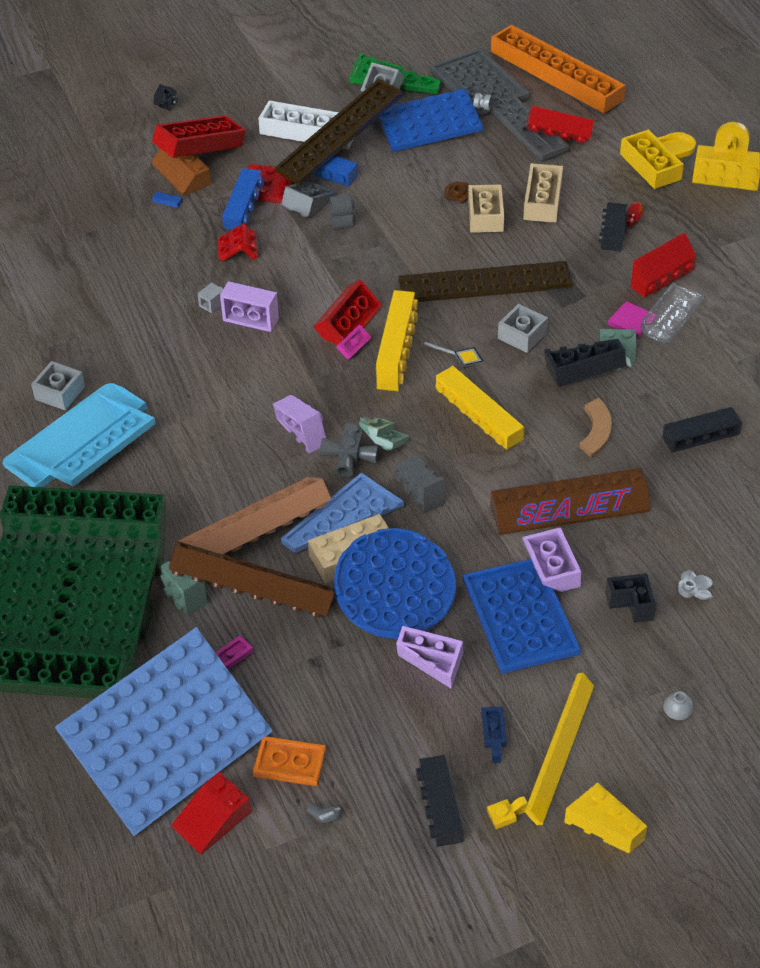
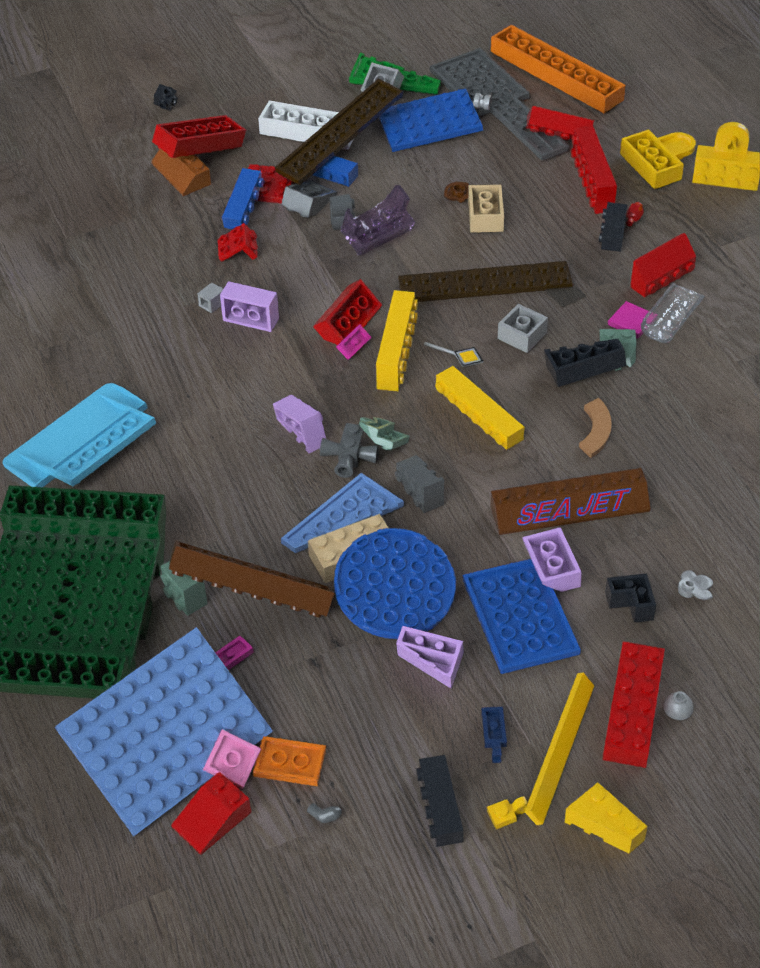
(58, 385): light grey brick -> none
(167, 199): blue piece -> none
(232, 758): none -> bright pink tile
(261, 517): nougat brick -> none
(373, 229): none -> clear purple piece
(543, 193): tan brick -> none
(593, 168): none -> red brick
(633, 705): none -> red brick
(701, 429): black brick -> none

